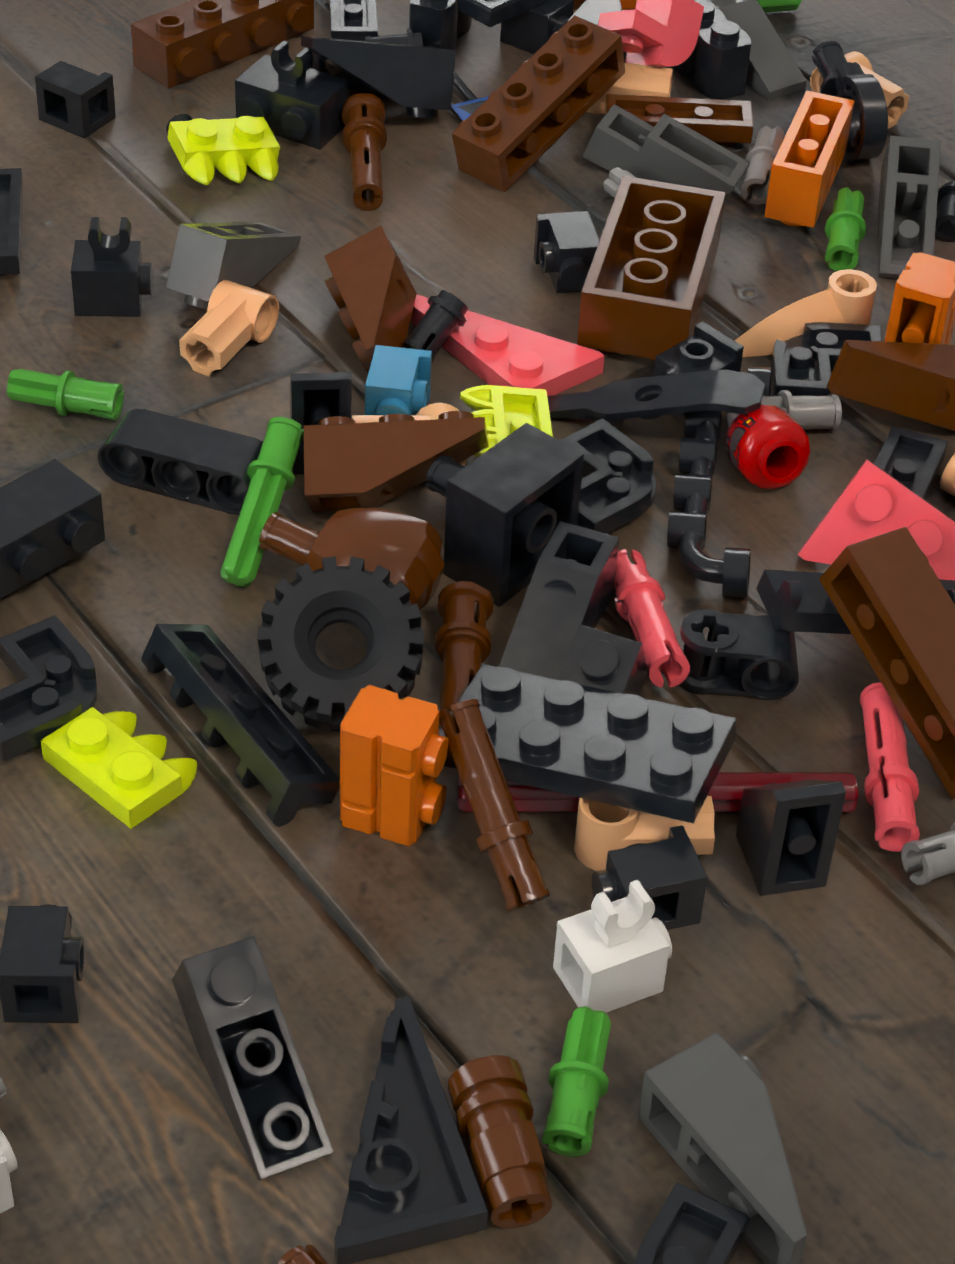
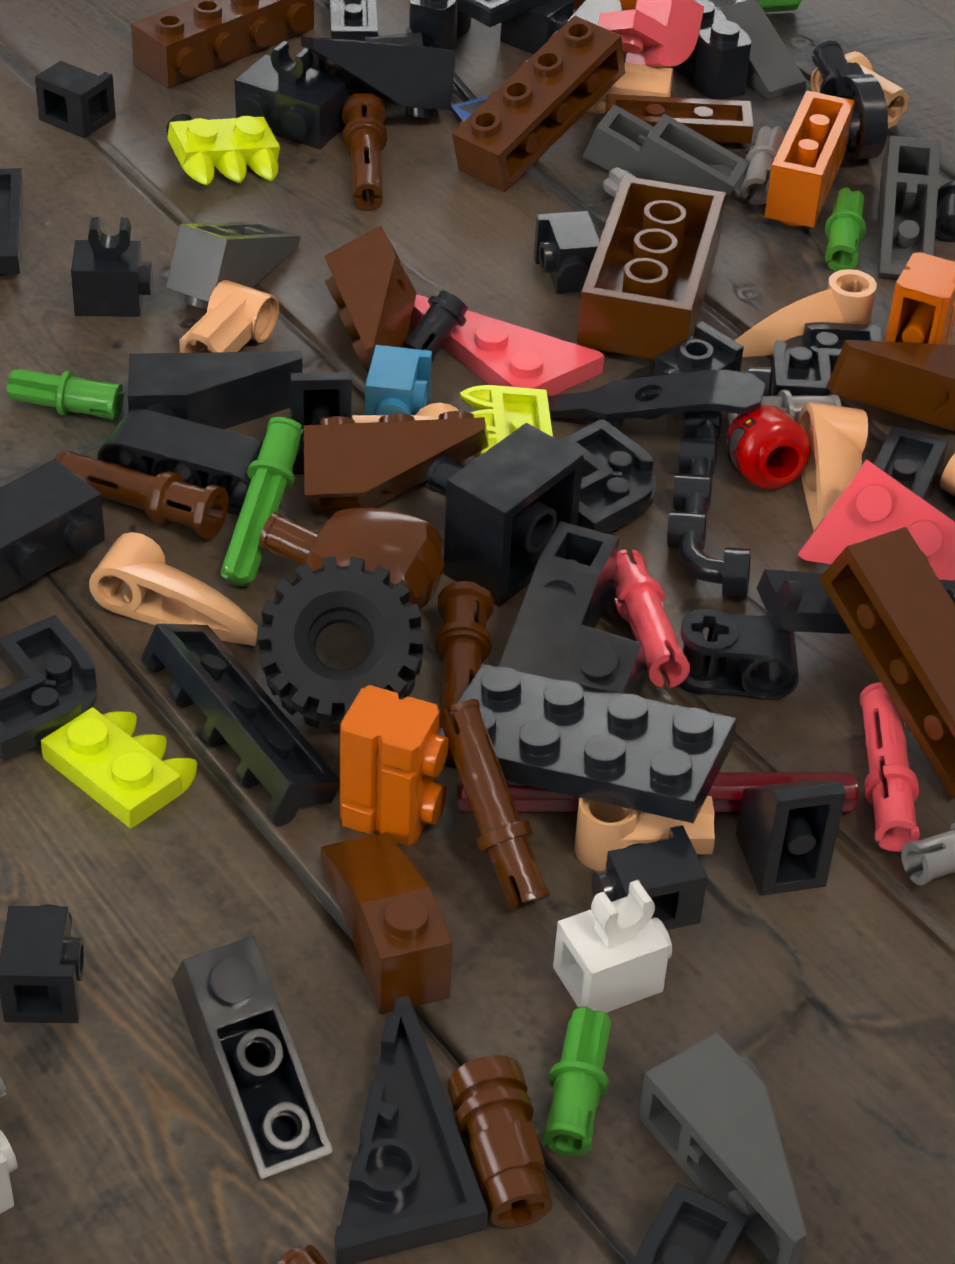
(144, 588): none -> light nougat piece
(162, 496): none -> reddish brown pin
(213, 386): none -> black slope
(391, 920): none -> reddish brown slope
(836, 445): none -> light nougat piece

